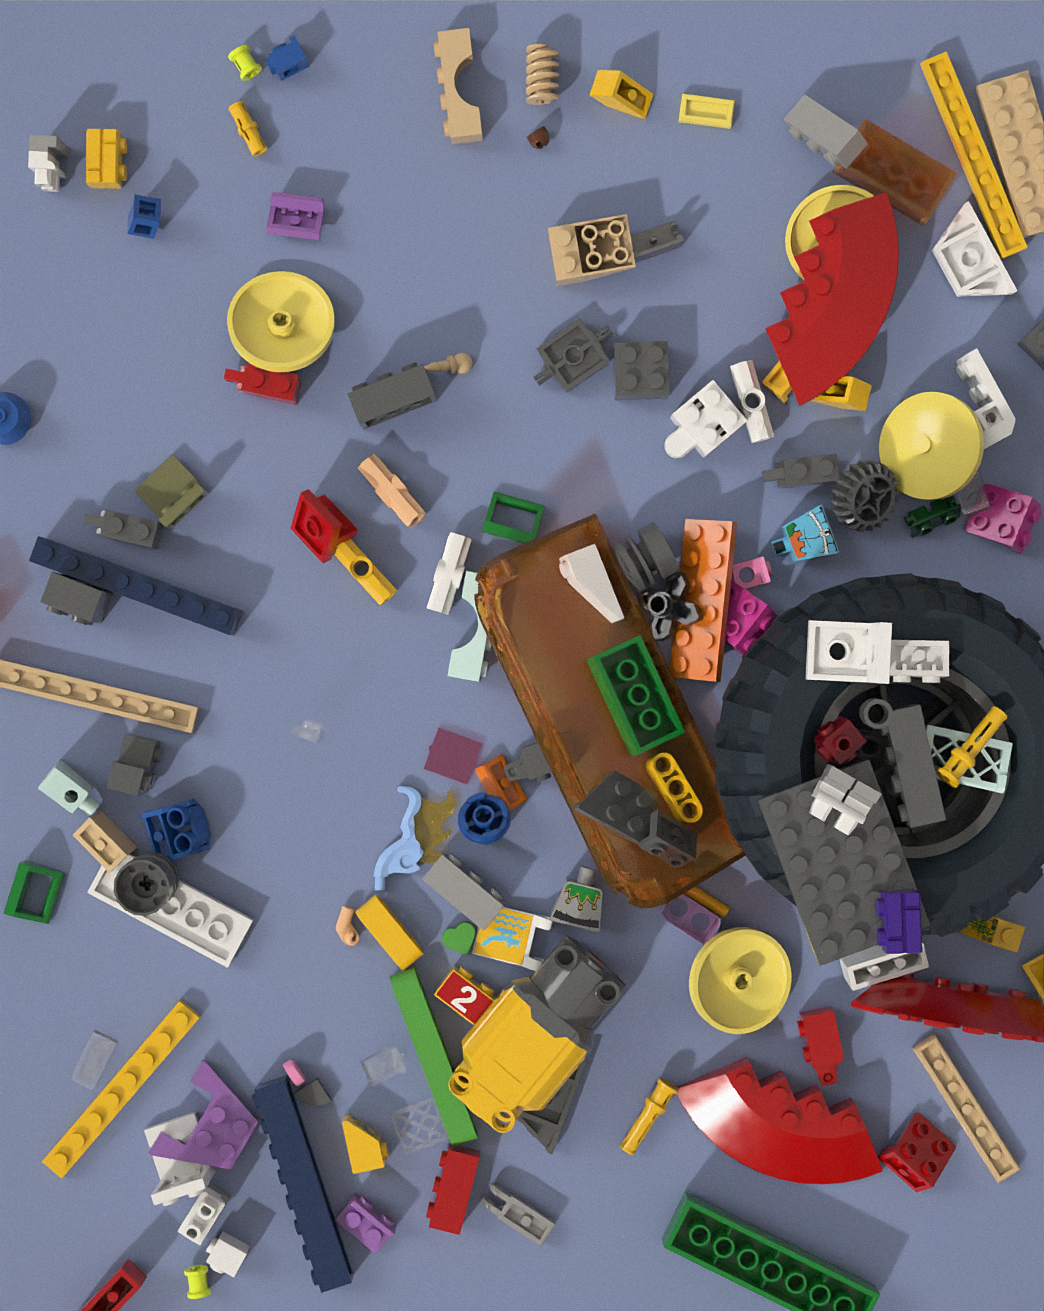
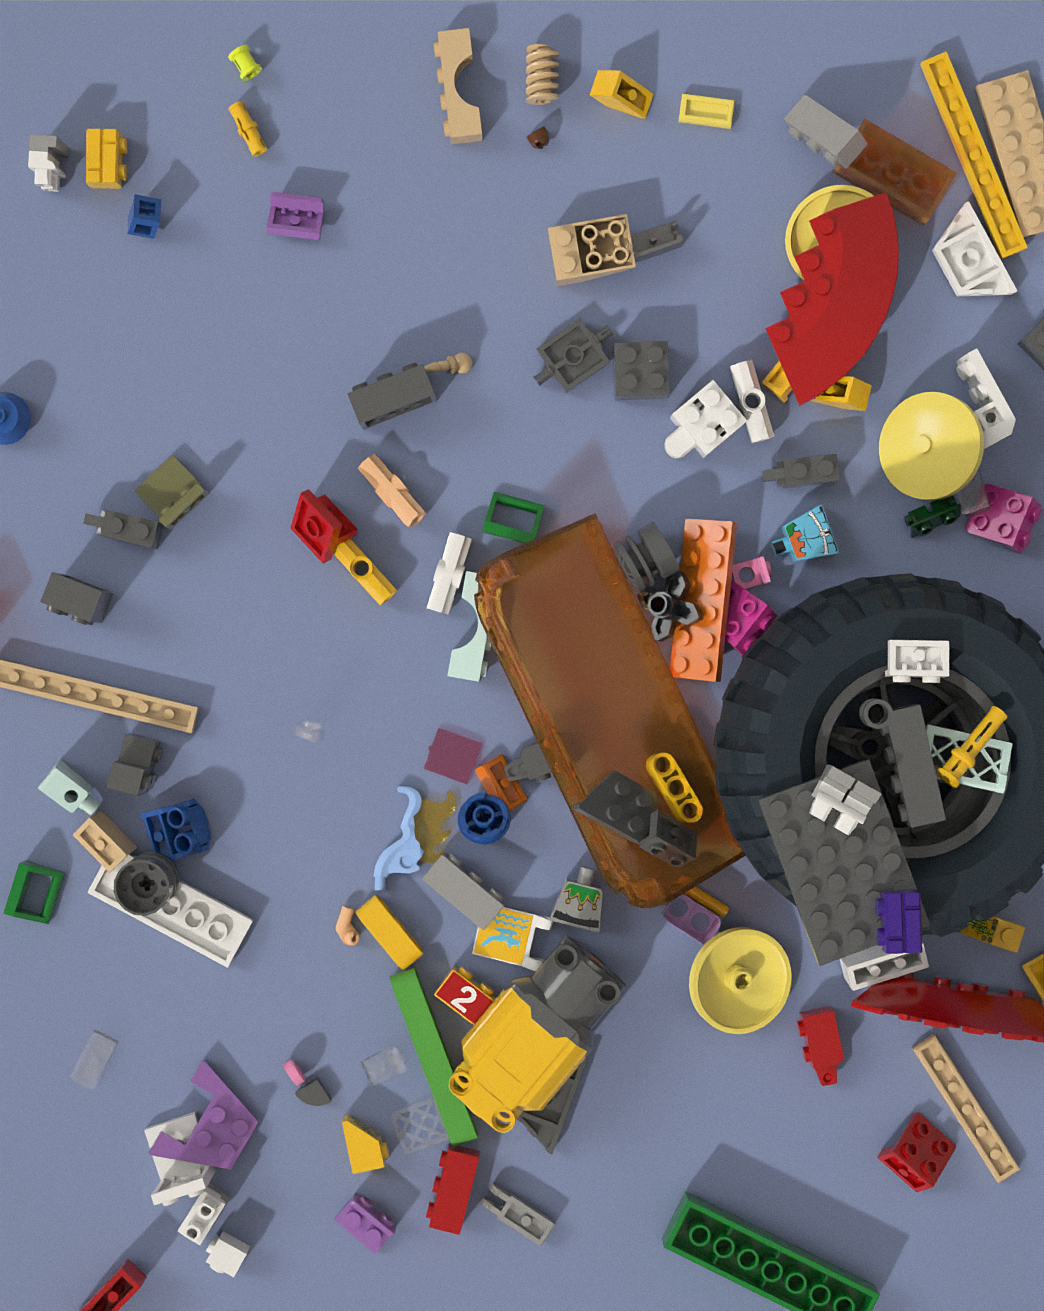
(121, 1088): yellow plate -> none
(136, 585): dark blue brick -> none
(197, 1281): neon yellow bush -> none
(266, 384): red hinge -> none
(281, 321): light yellow dish -> none
(287, 59): blue brick -> none
(304, 1184): dark blue brick -> none
(459, 938): bright green tile -> none
(588, 576): white slope -> none
(635, 695): green brick -> none
(654, 1106): yellow pin -> none
(777, 1130): red brick -> none
(838, 741): dark red brick -> none
(858, 493): dark grey gear -> none
(865, 655): white bracket -> none

